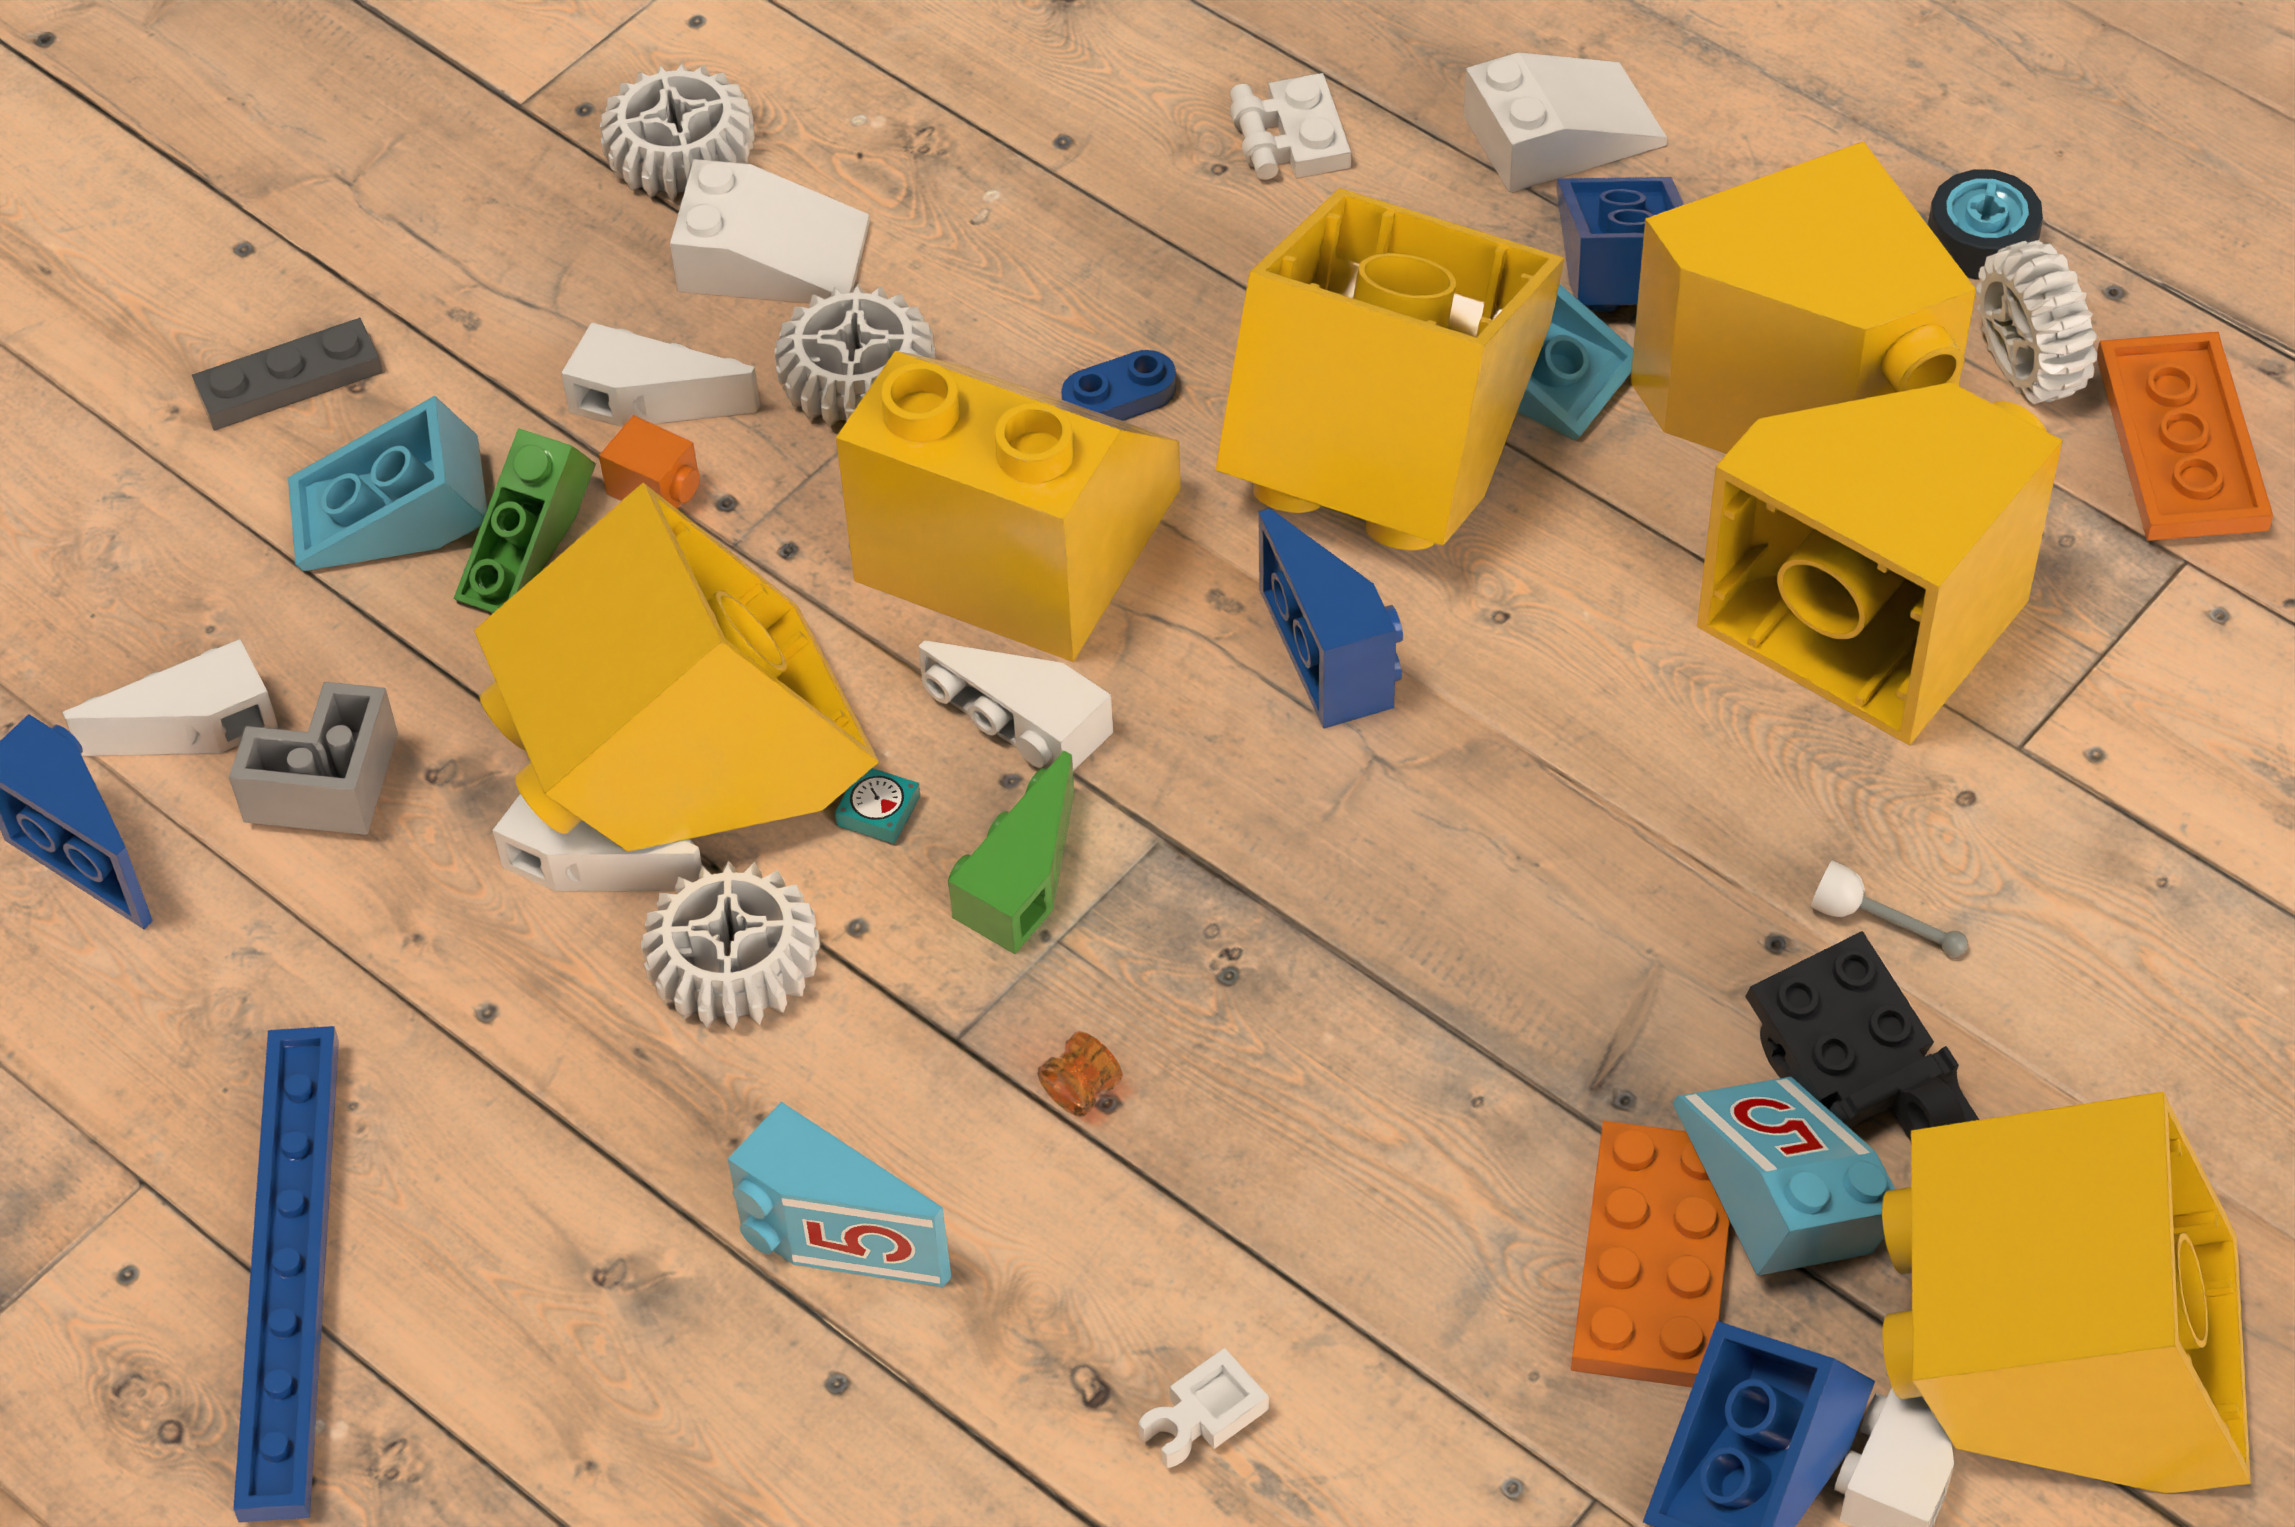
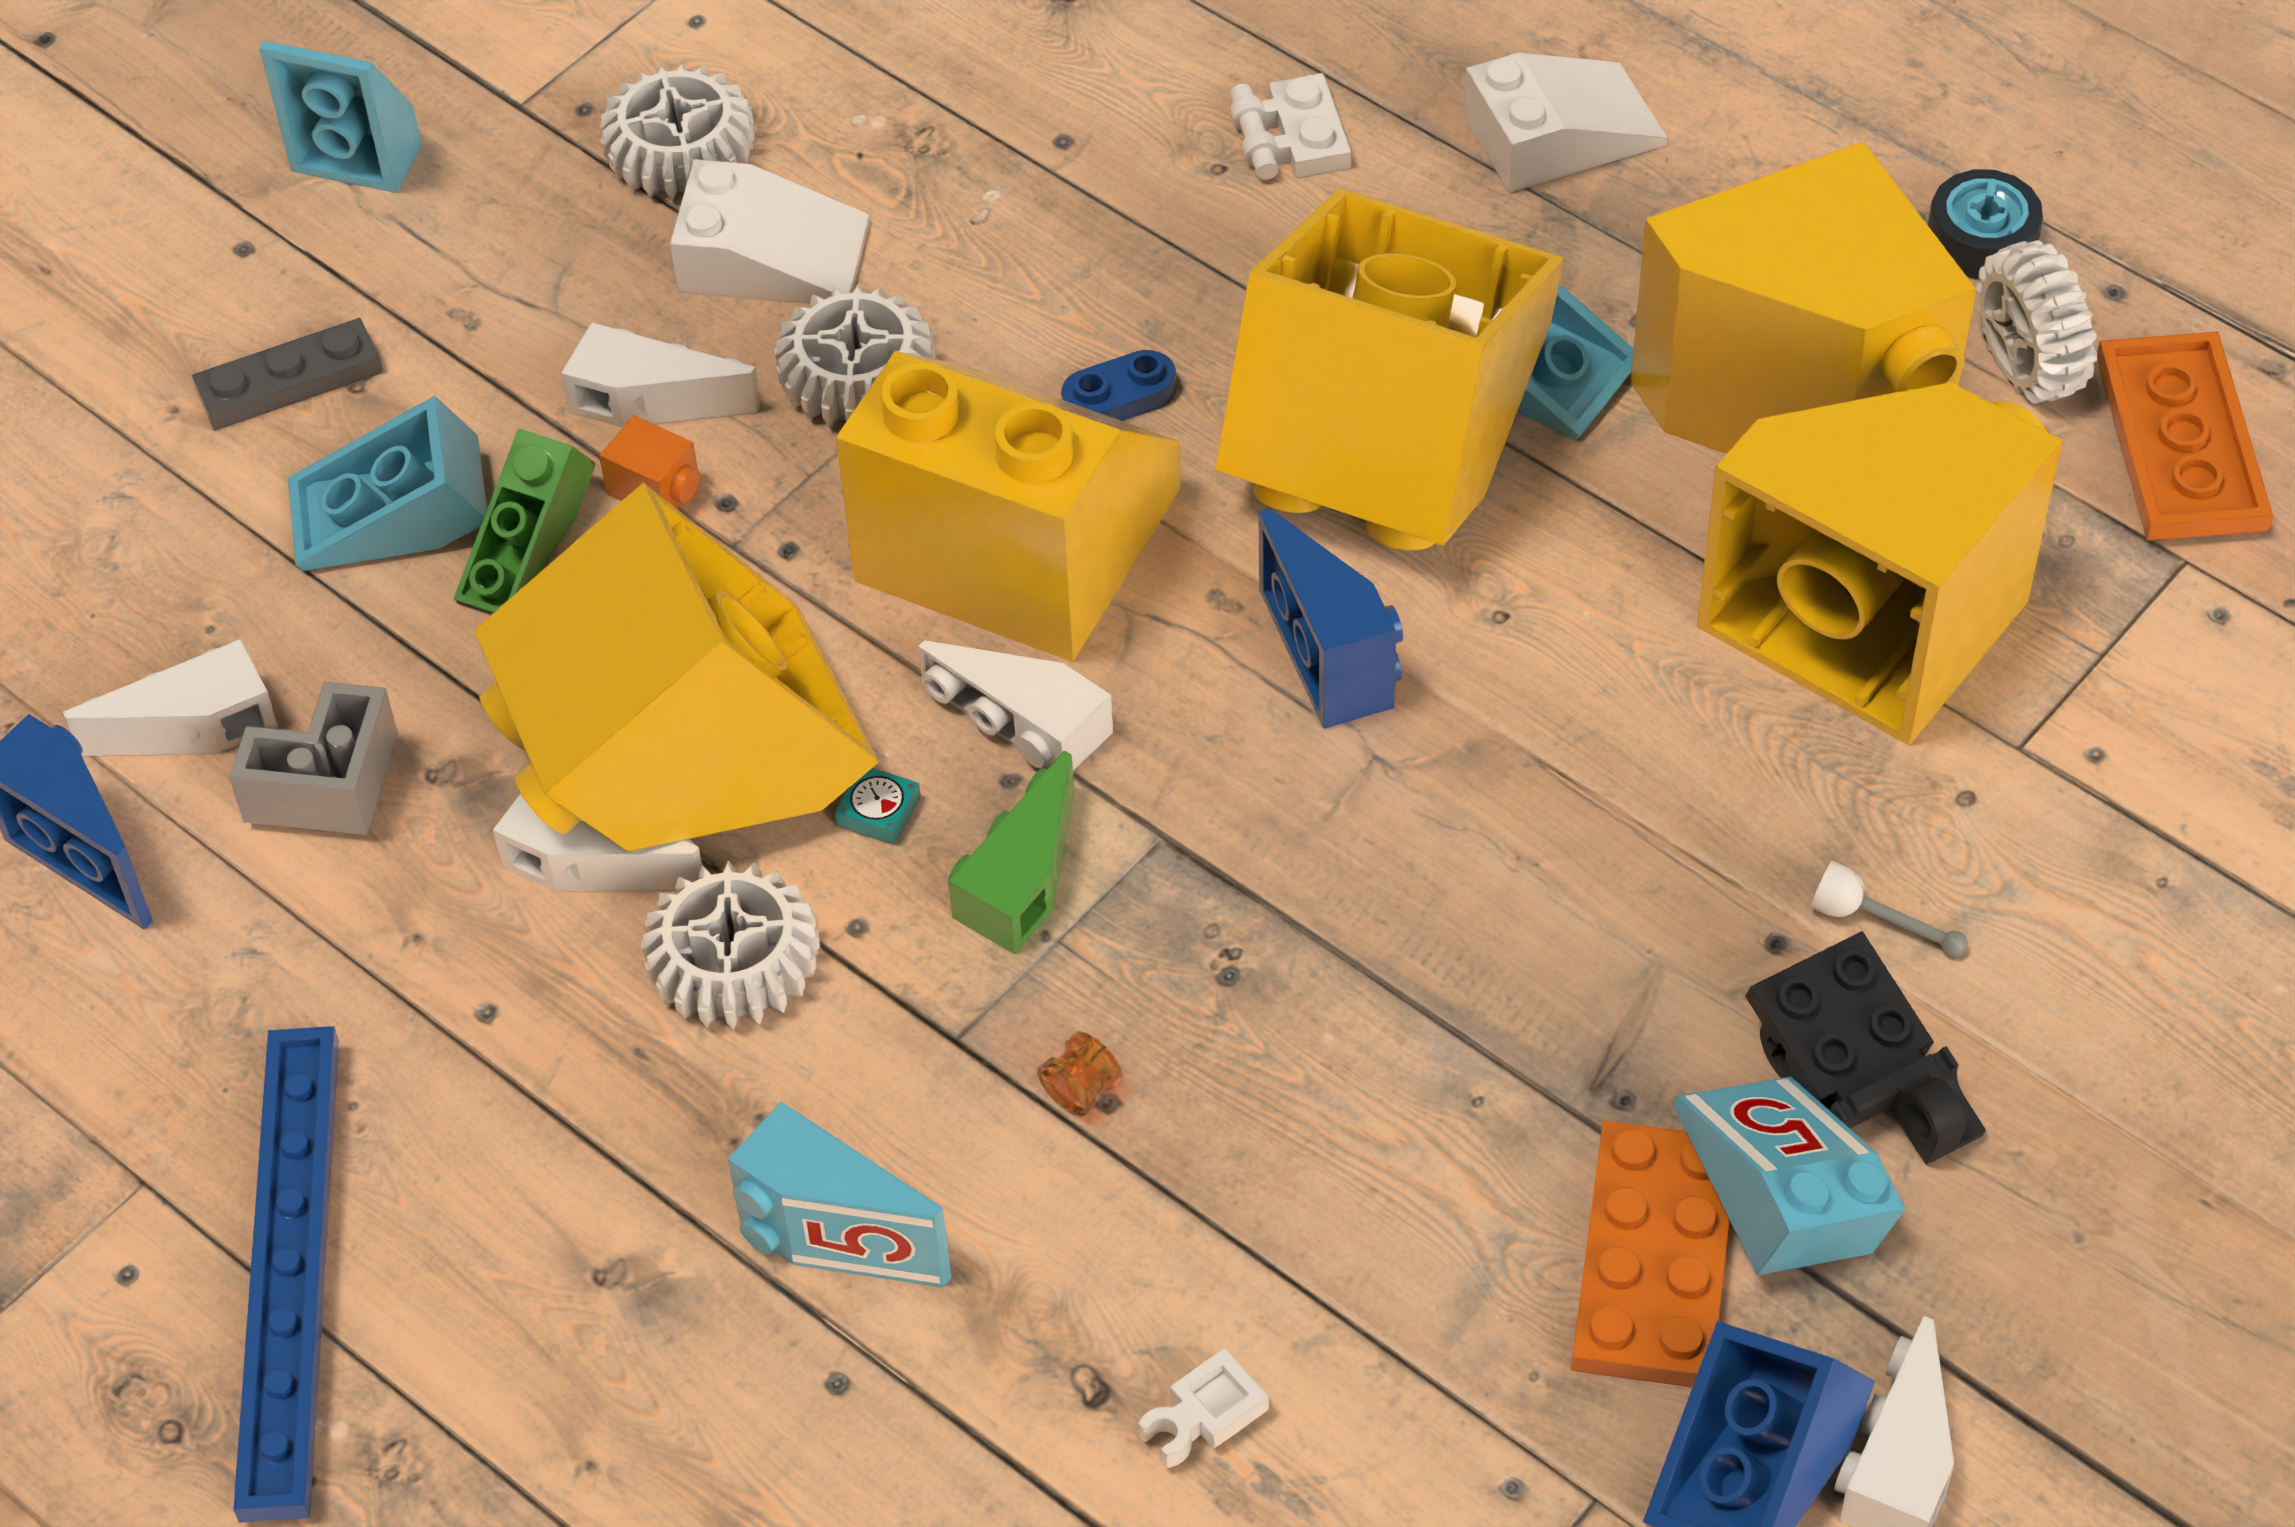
(341, 117): none -> medium azure slope
(1606, 234): blue slope -> none
(2073, 1296): yellow slope -> none

